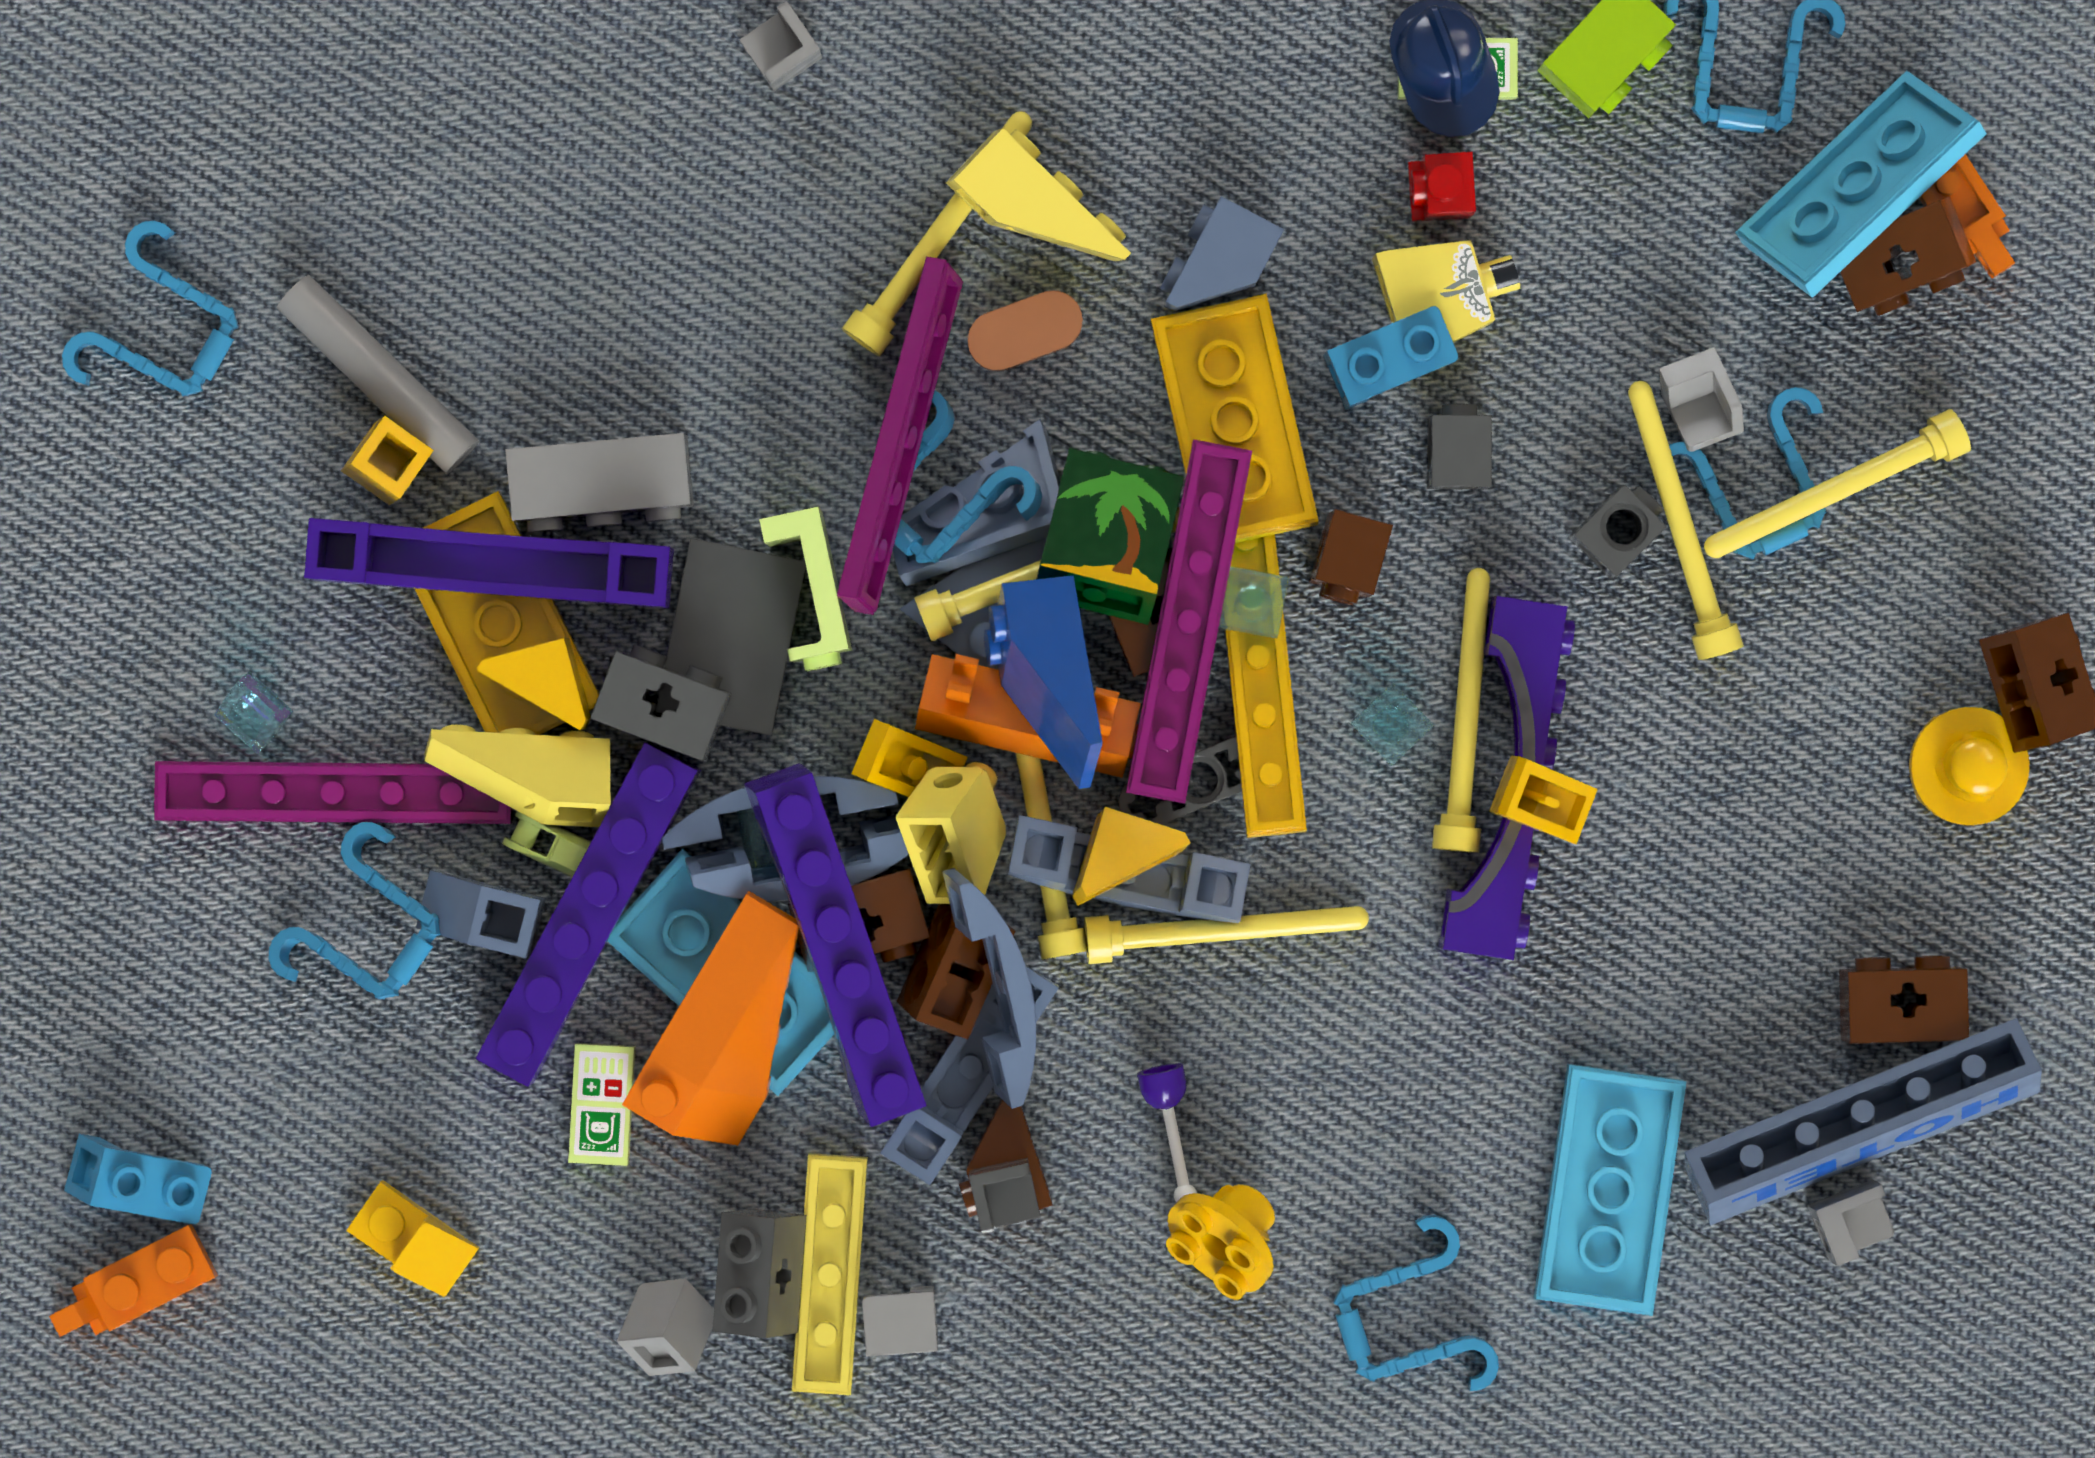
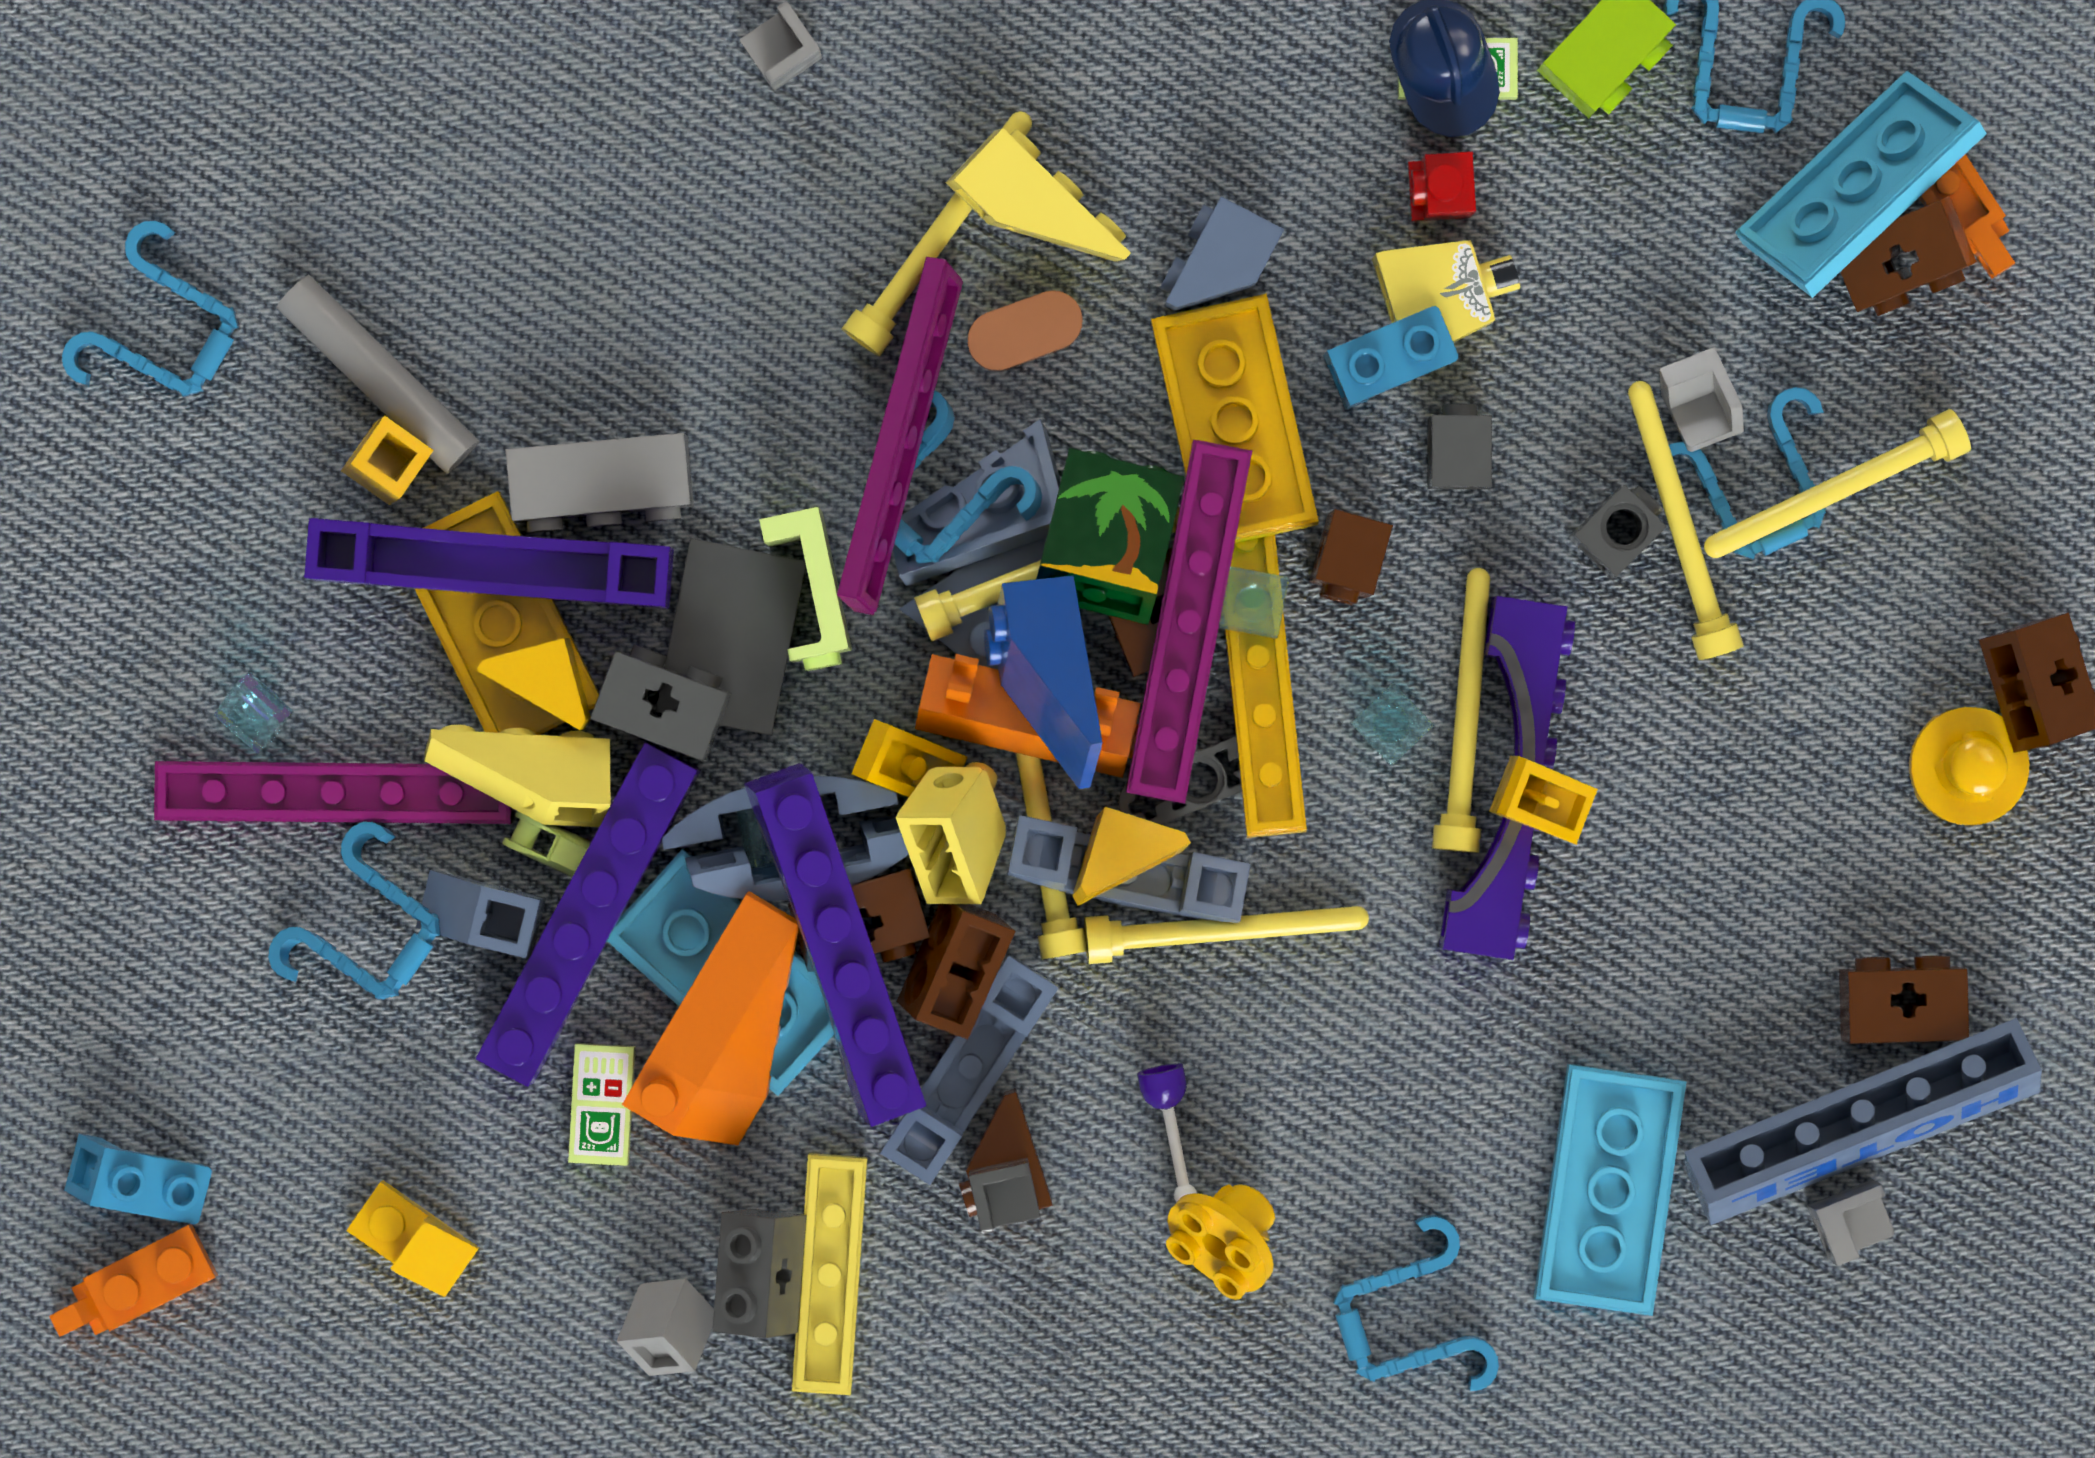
(900, 1322): light grey panel -> none
(1011, 1051): sand blue slope -> none

